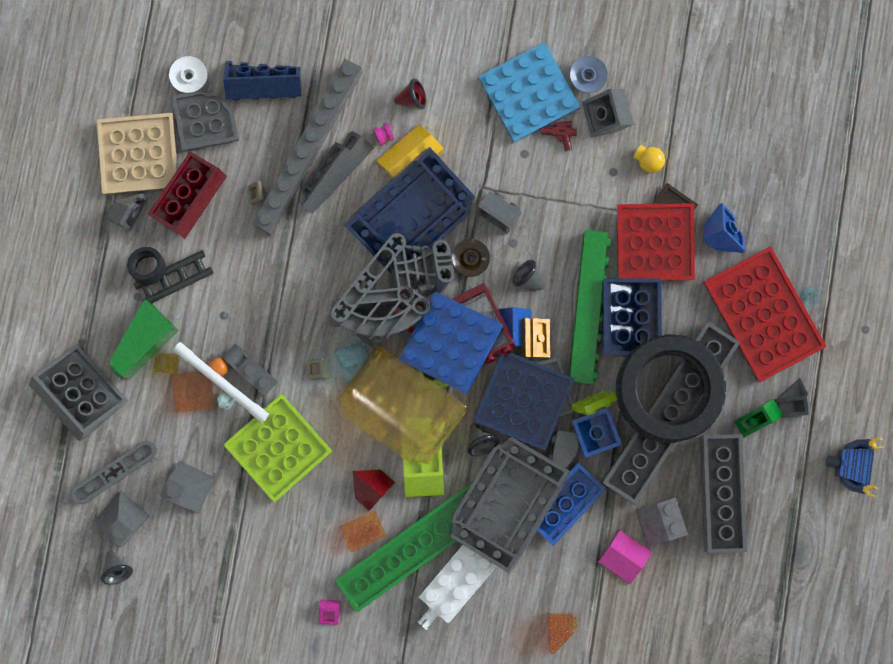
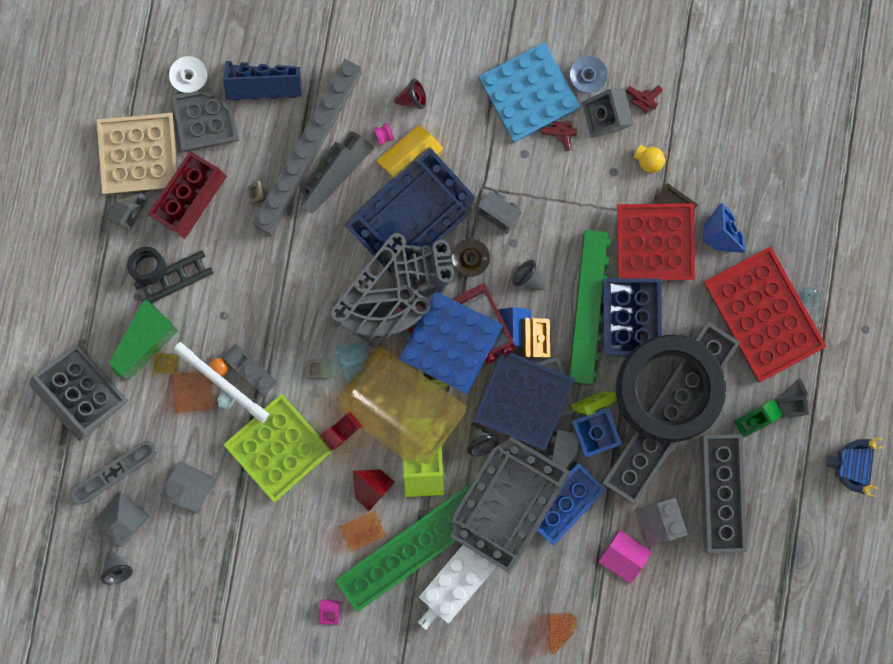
(340, 431): none -> dark red plate
(644, 99): none -> dark red piece

